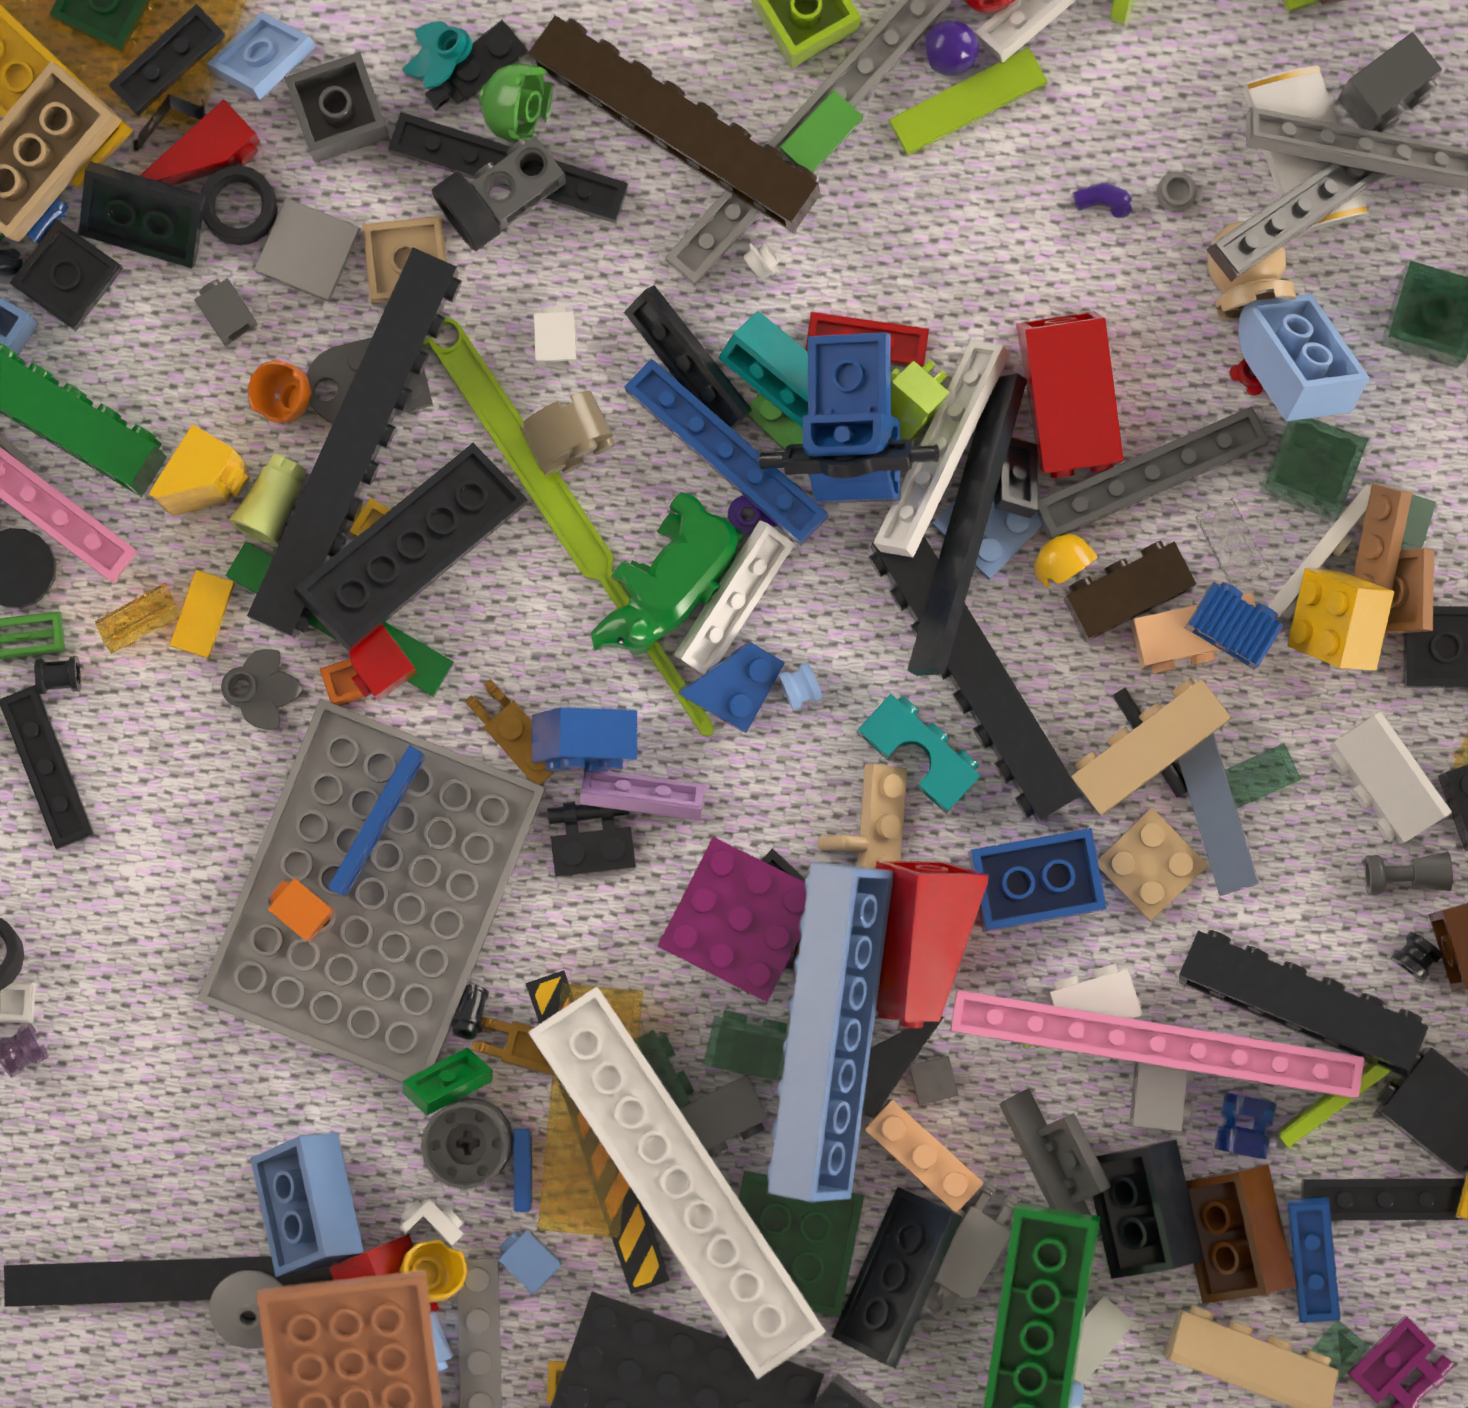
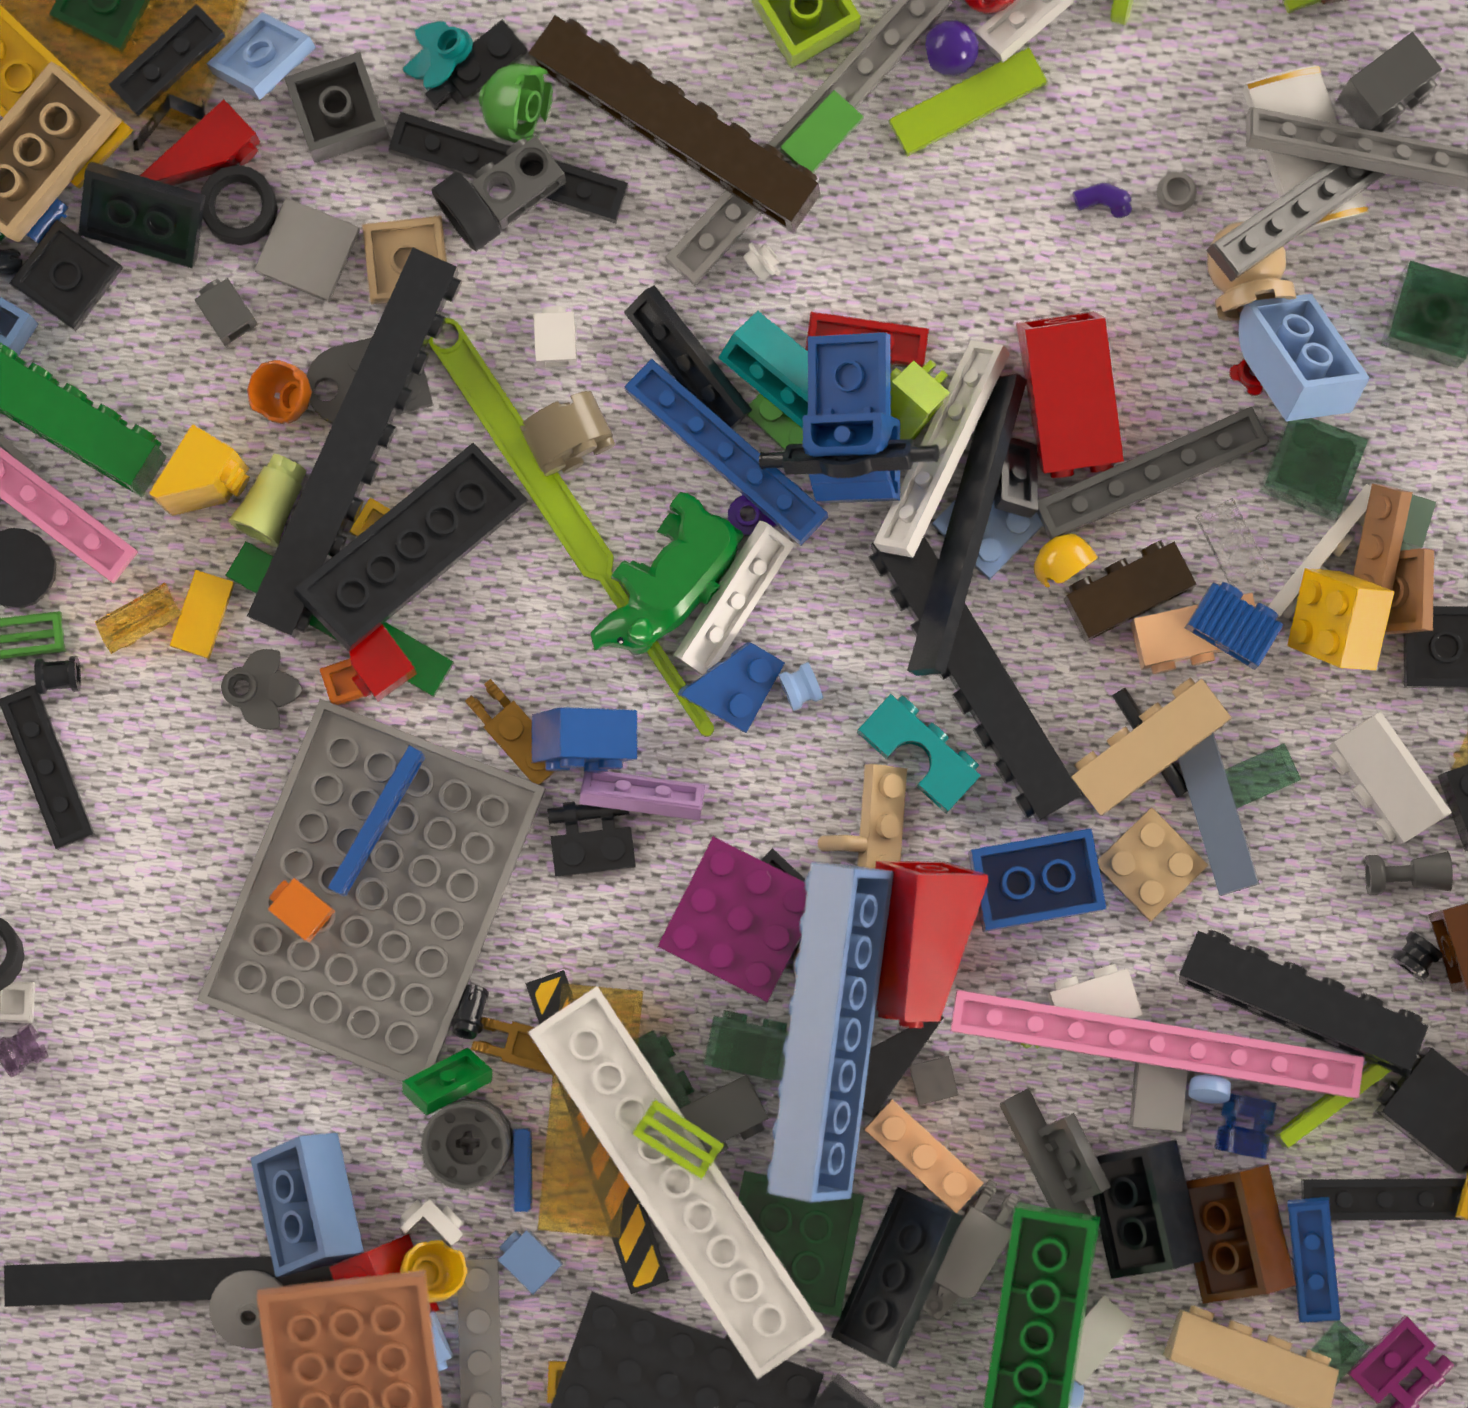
(648, 1119): none -> lime tile
(1209, 1089): none -> light blue tile

